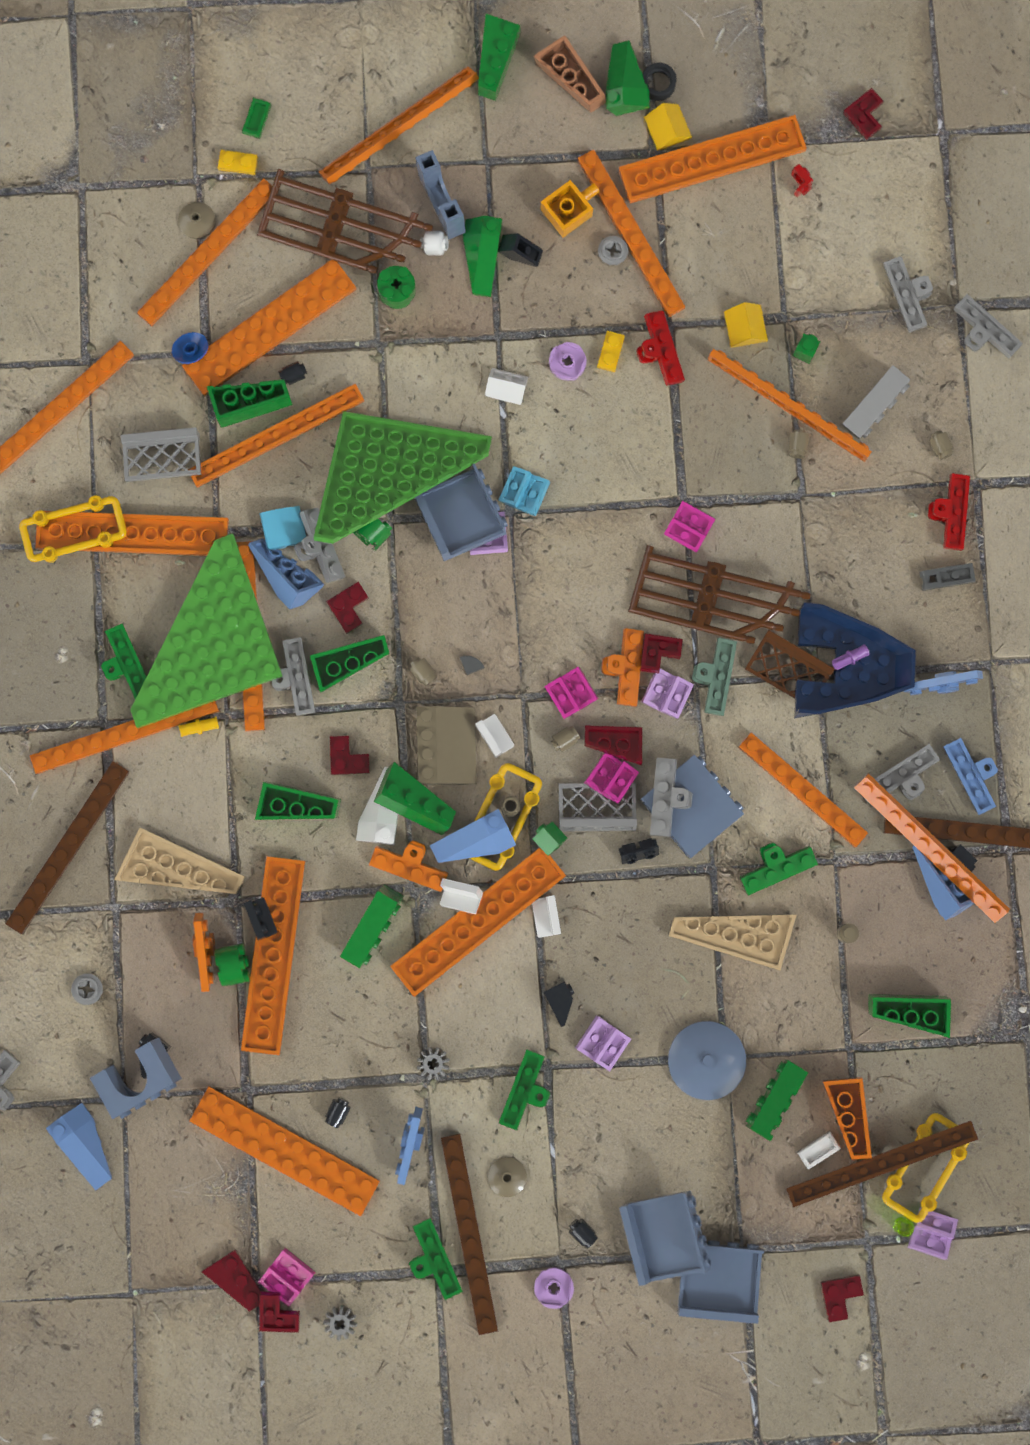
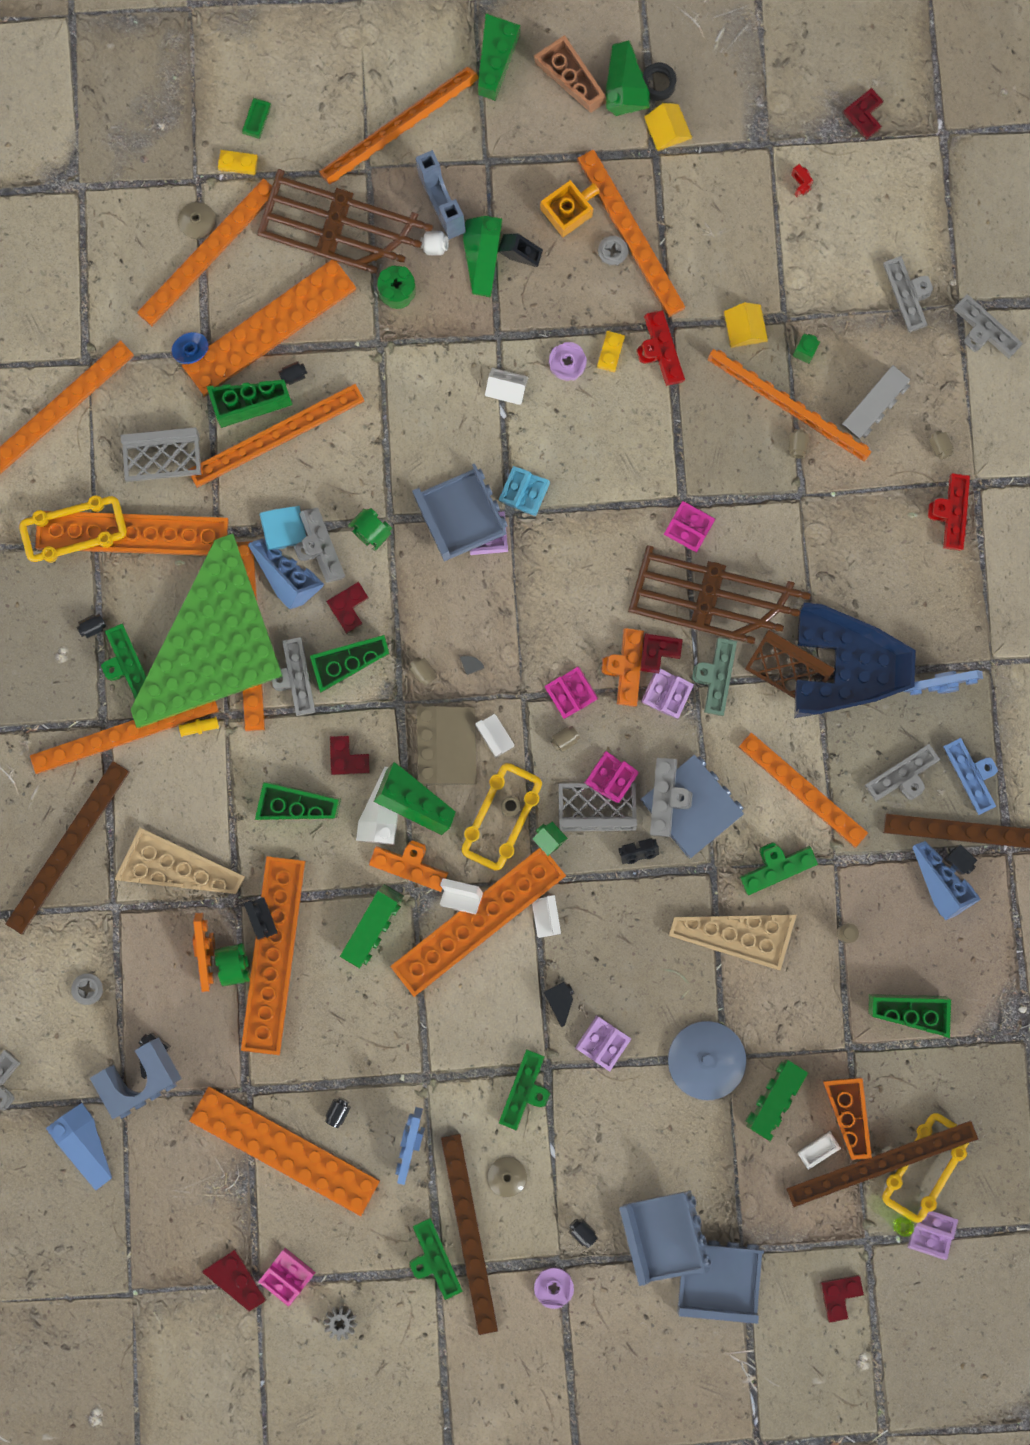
(91, 626): none -> black brick
(276, 1320): dark red plate -> none
(386, 464): bright green plate -> none
(437, 1068): light grey gear -> none
(481, 838): medium blue wedge -> none
(616, 741): dark red wing -> none
(712, 159): orange plate -> none
(850, 657): medium lavender axle -> none
(932, 848): orange plate -> none
(948, 576): dark grey plate -> none

